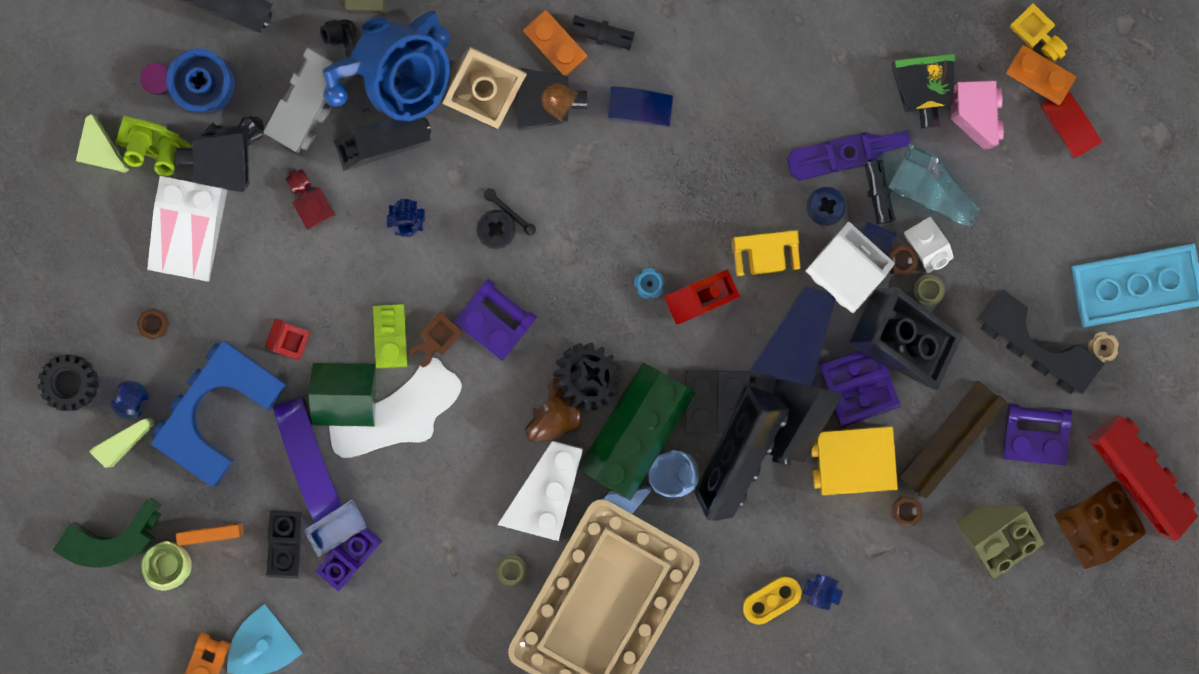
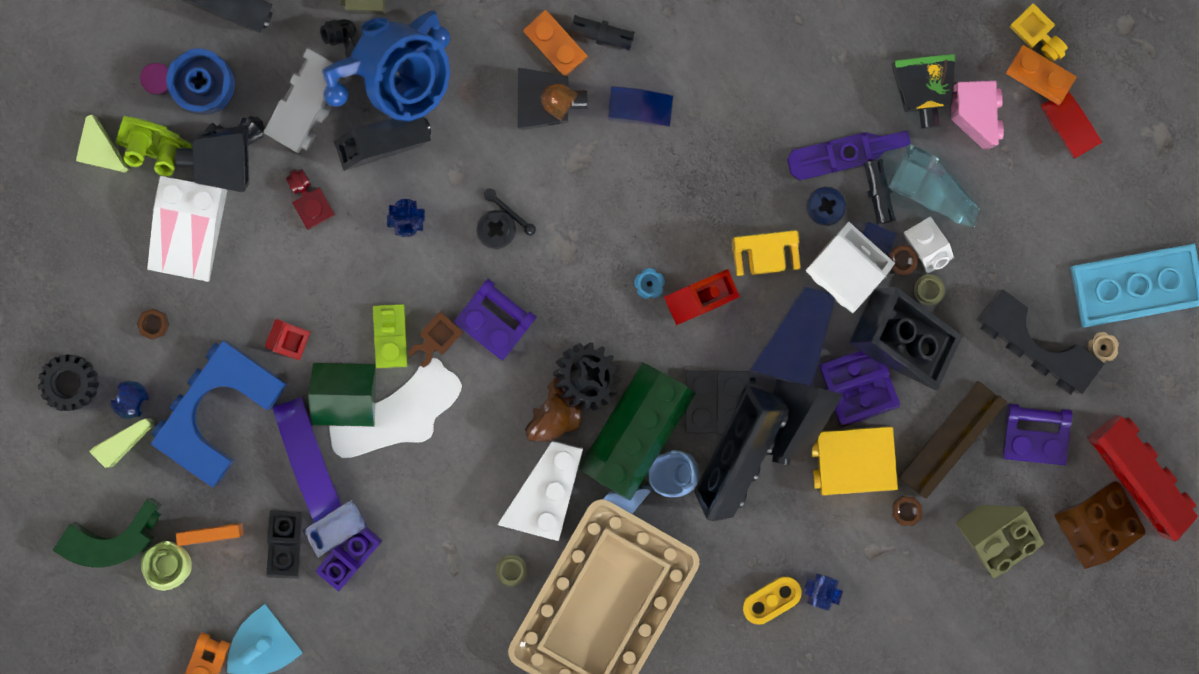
(482, 86): tan slope -> none

